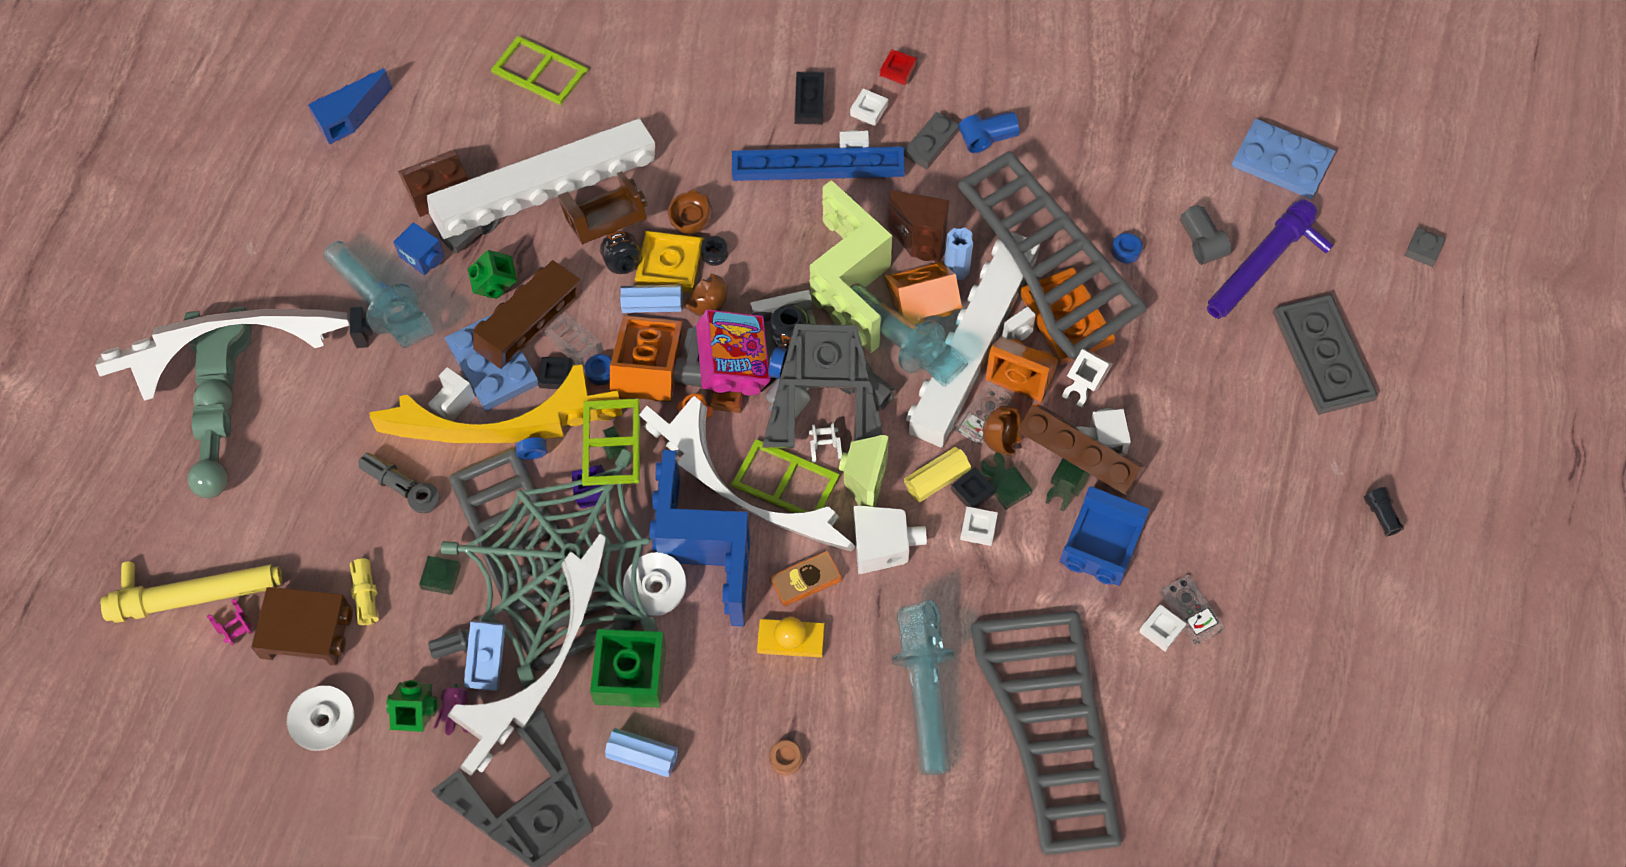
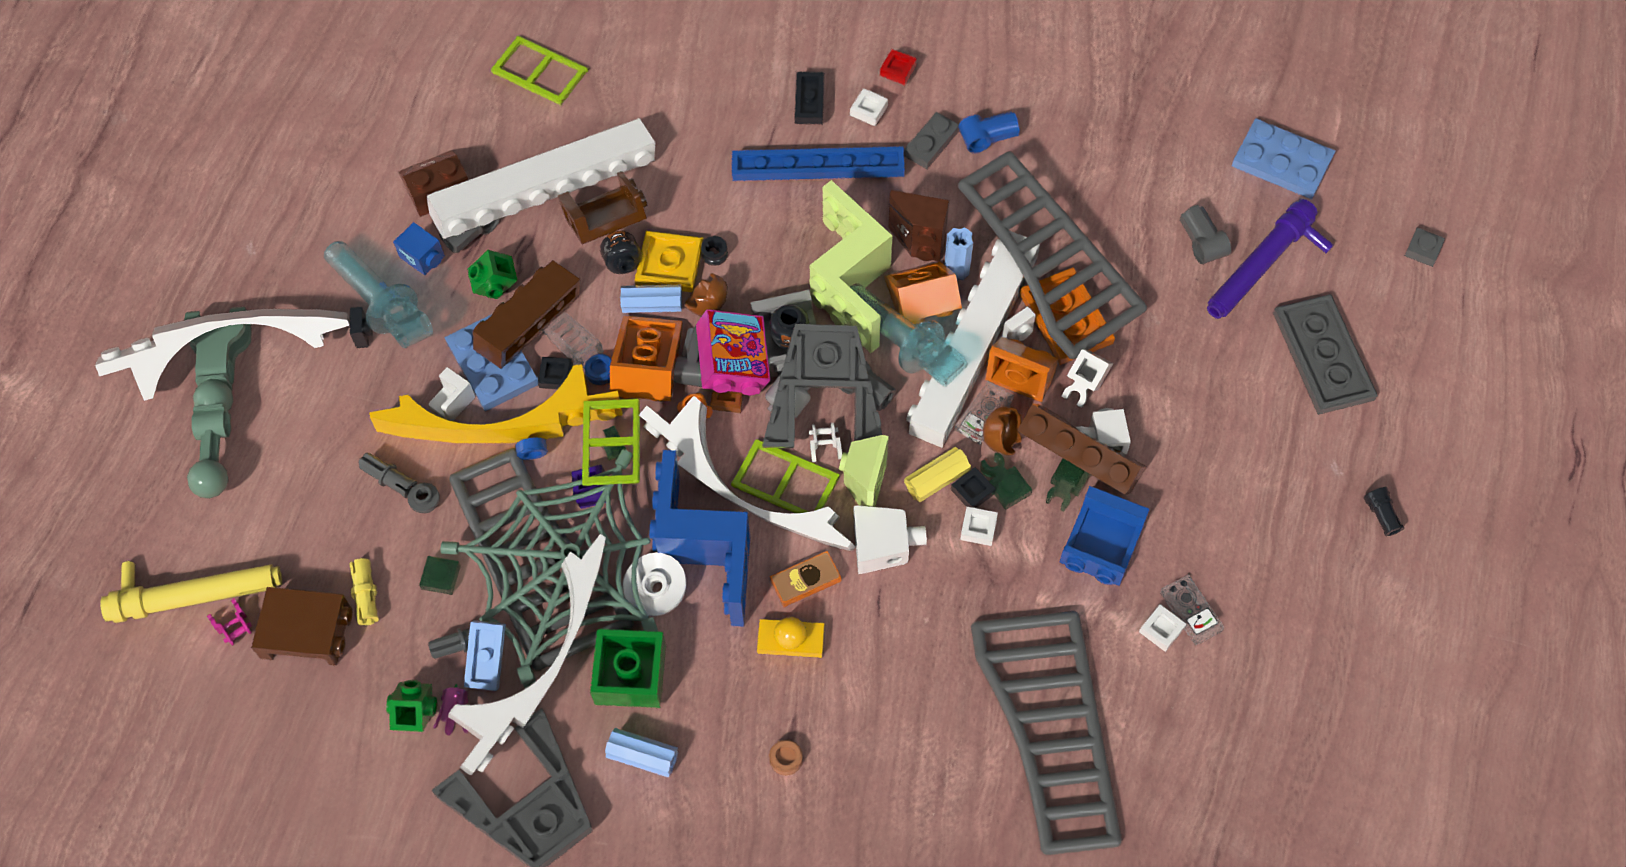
(311, 708): white dish -> none
(348, 107): blue slope -> none
(690, 212): dark orange hair -> none
(777, 362): blue tile -> none
(854, 139): white plate -> none
(922, 654): clear light blue piece -> none
(1126, 248): blue tile -> none

